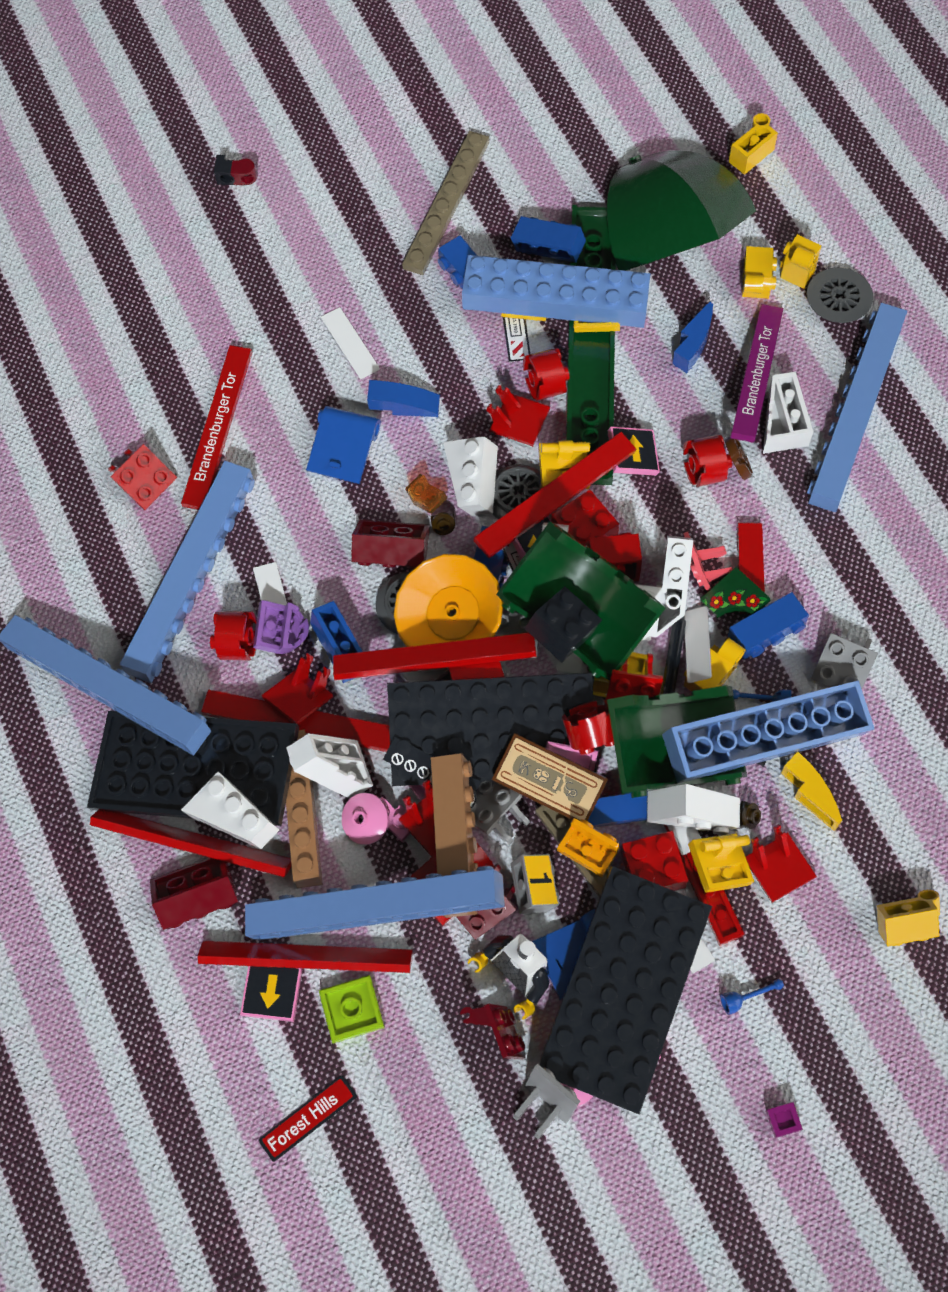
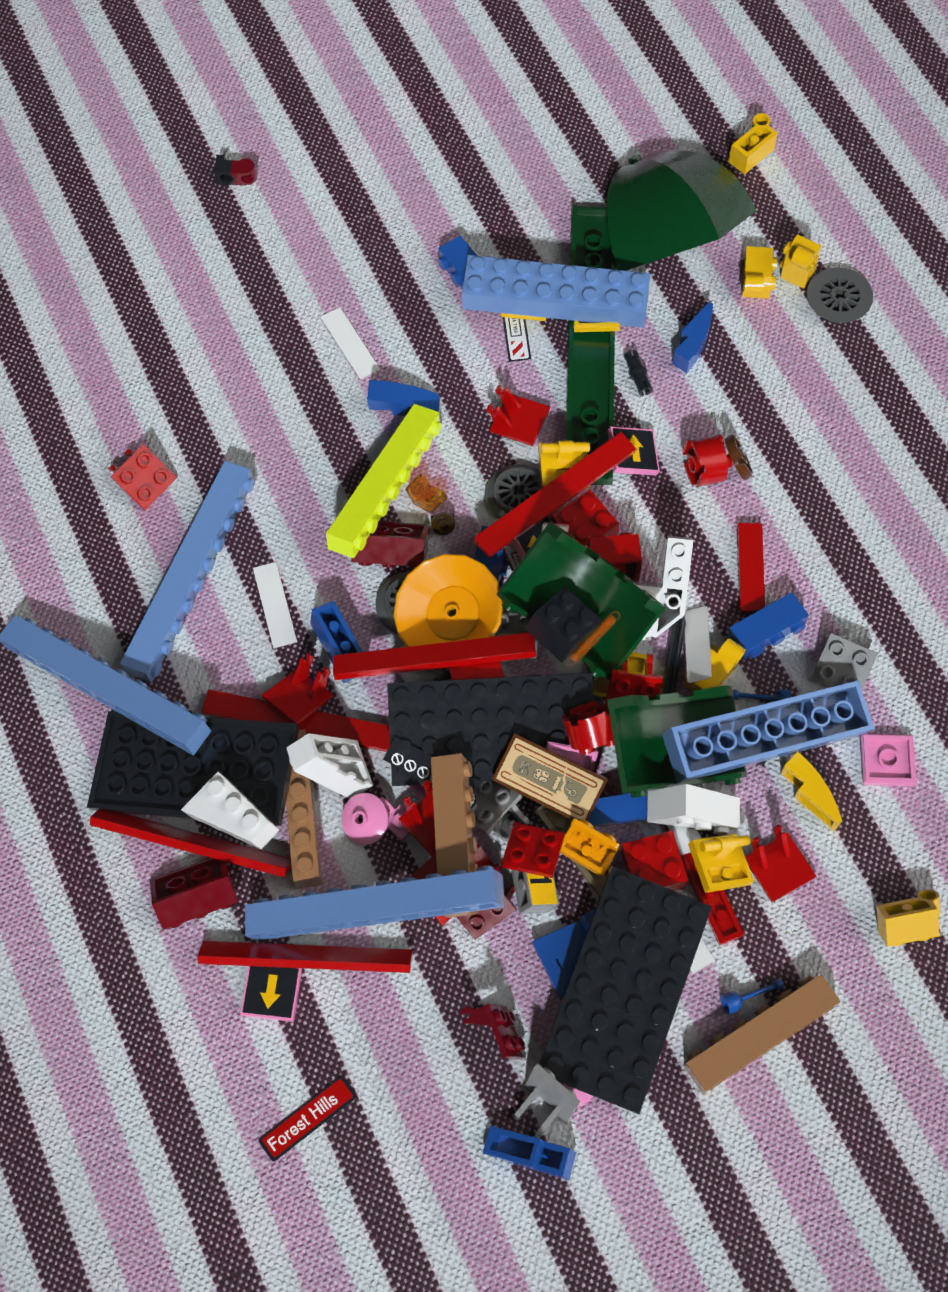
(217, 426): red tile -> none
(234, 635): red brick -> none
(279, 627): medium lavender slope -> none
(342, 440): blue door -> none
(351, 1009): lime tile -> none
(383, 481): none -> neon yellow brick
(446, 203): dark tan plate -> none
(473, 473): white wedge -> none
(520, 964): torso -> none
(529, 1152): none -> blue slope
(533, 850): none -> red plate
(545, 374): red brick -> none
(548, 239): blue brick -> none
(593, 638): none -> orange piece
(638, 373): none -> black pin
(702, 577): coral plate -> none
(733, 594): dark green tile -> none
(749, 815): dark brown plate -> none
(757, 374): magenta tile -> none
(761, 1033): none -> medium nougat brick
(784, 1120): magenta plate -> none
(786, 416): white wedge -> none
(857, 409): medium blue brick -> none
(888, 760): none -> bright pink tile

